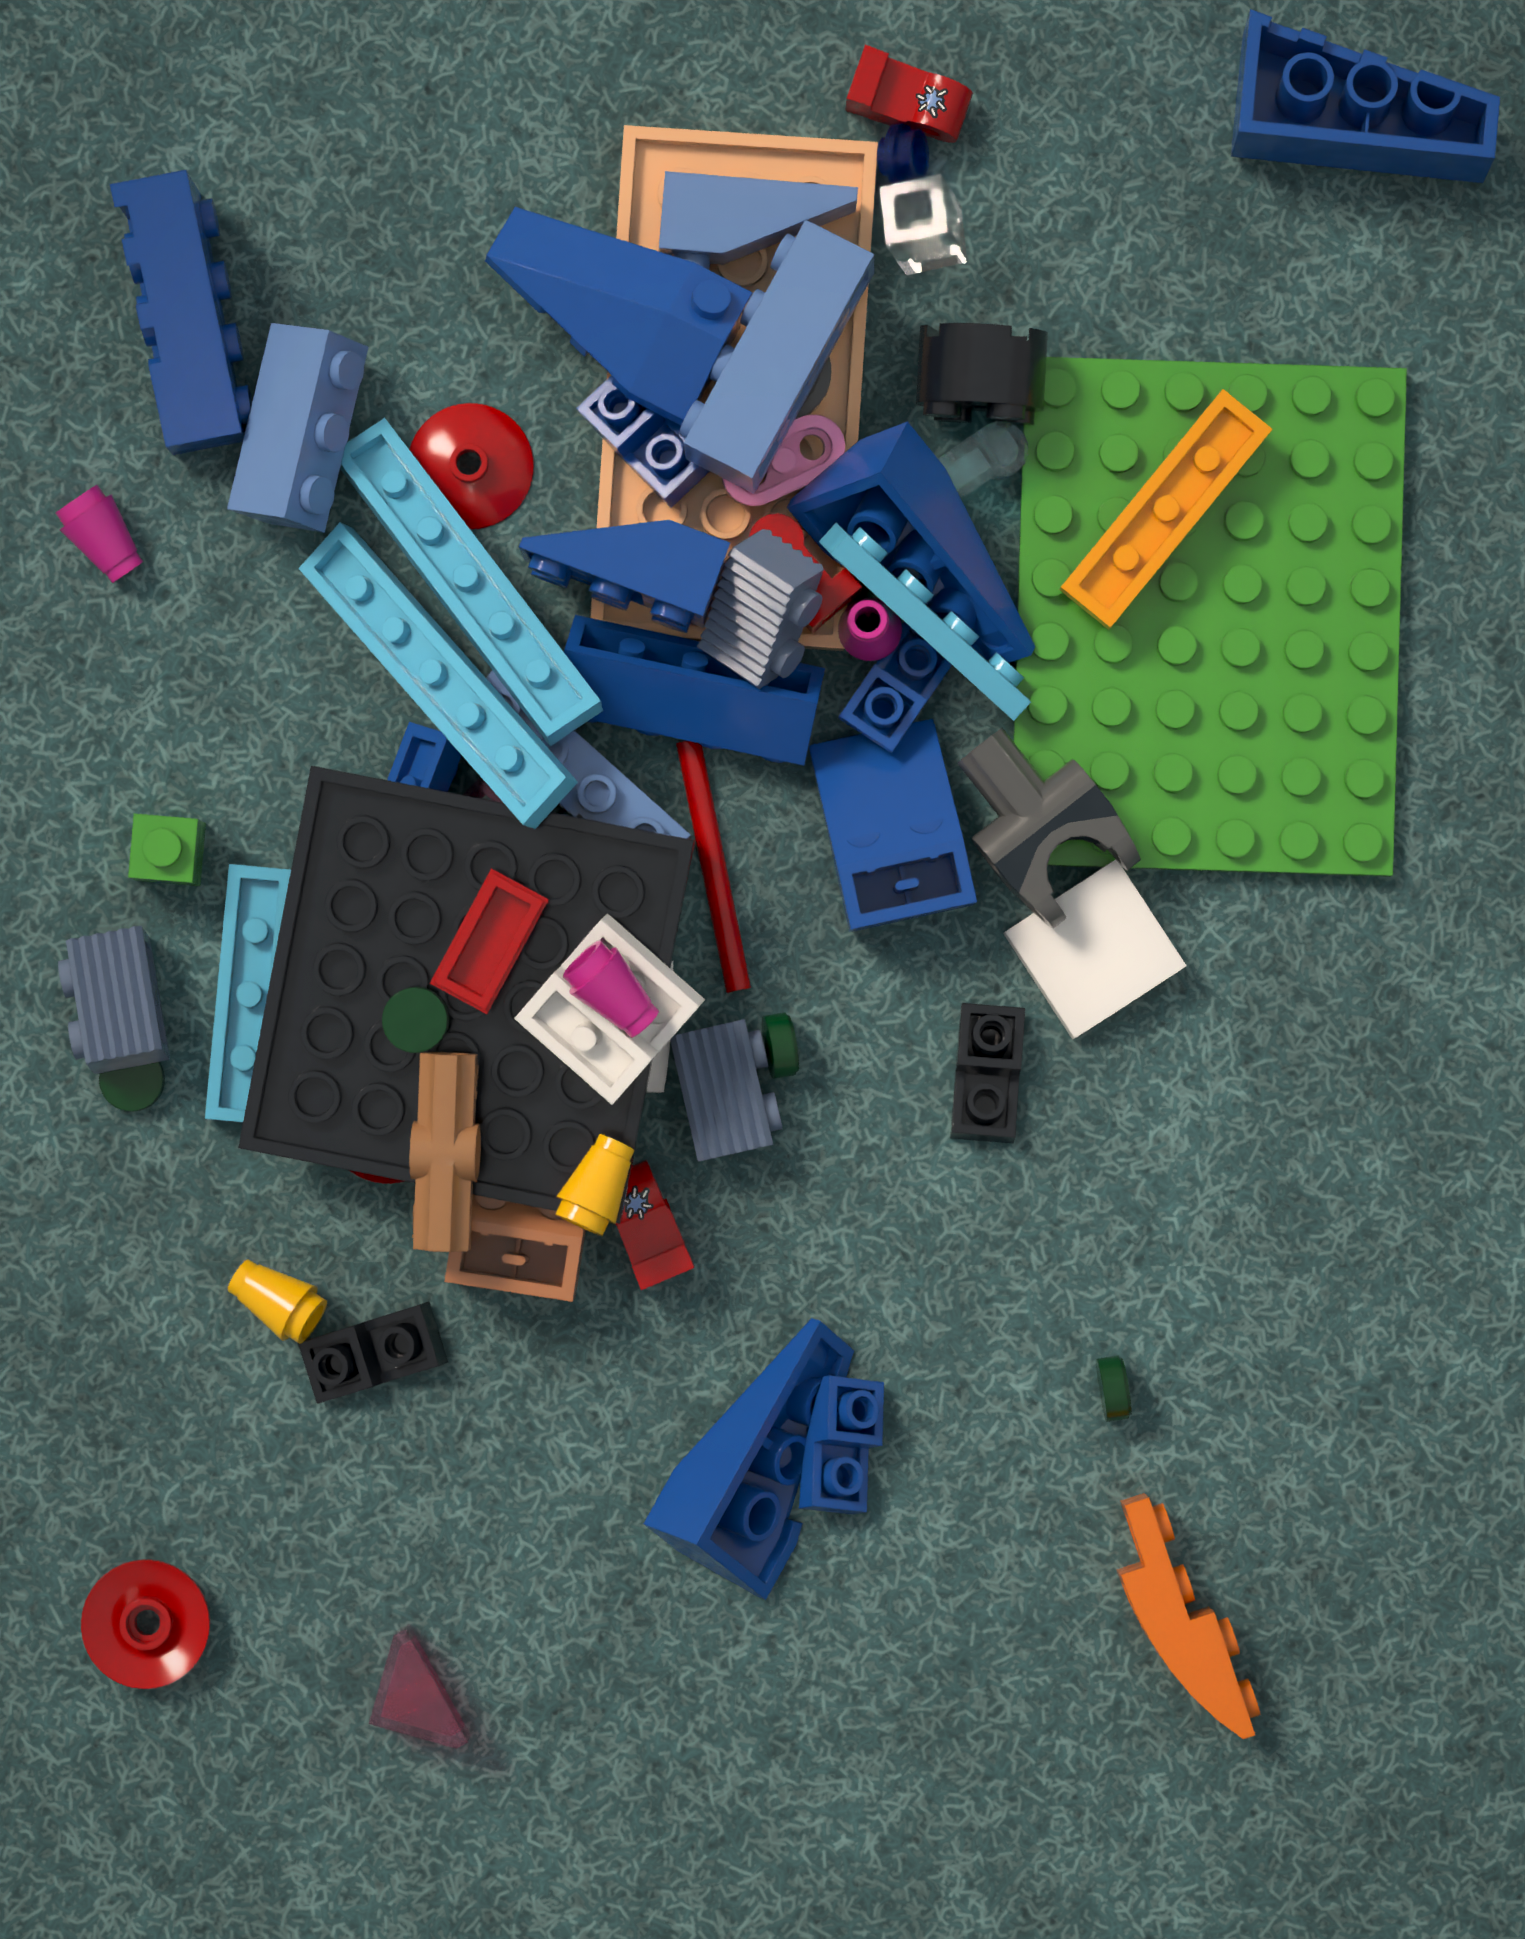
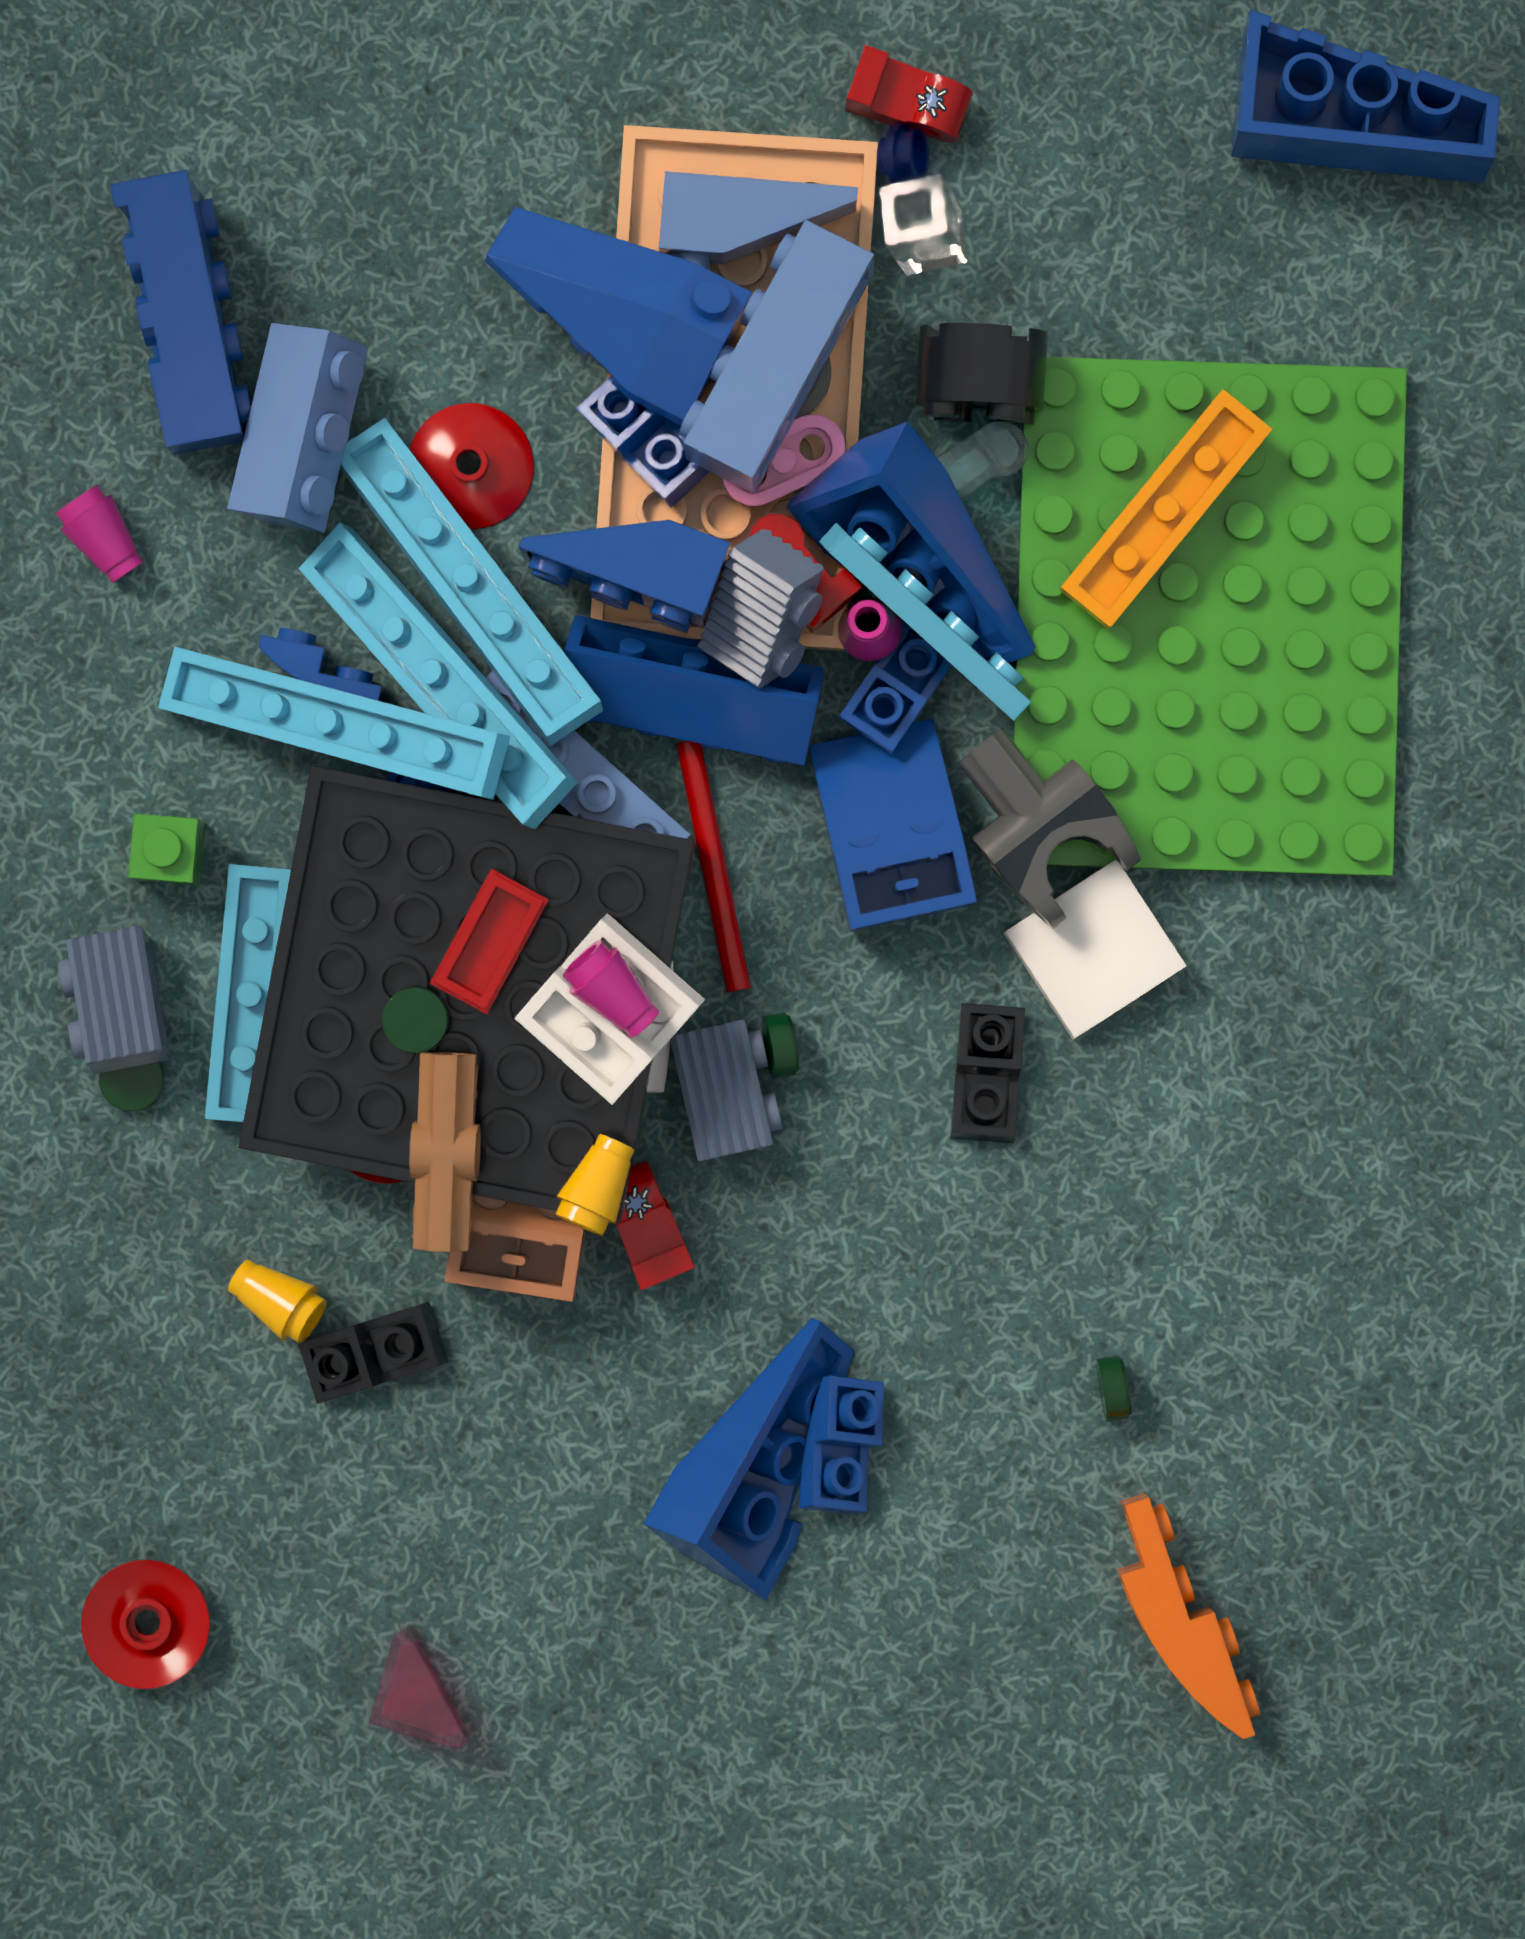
(301, 659): none -> blue slope
(334, 722): none -> medium azure plate

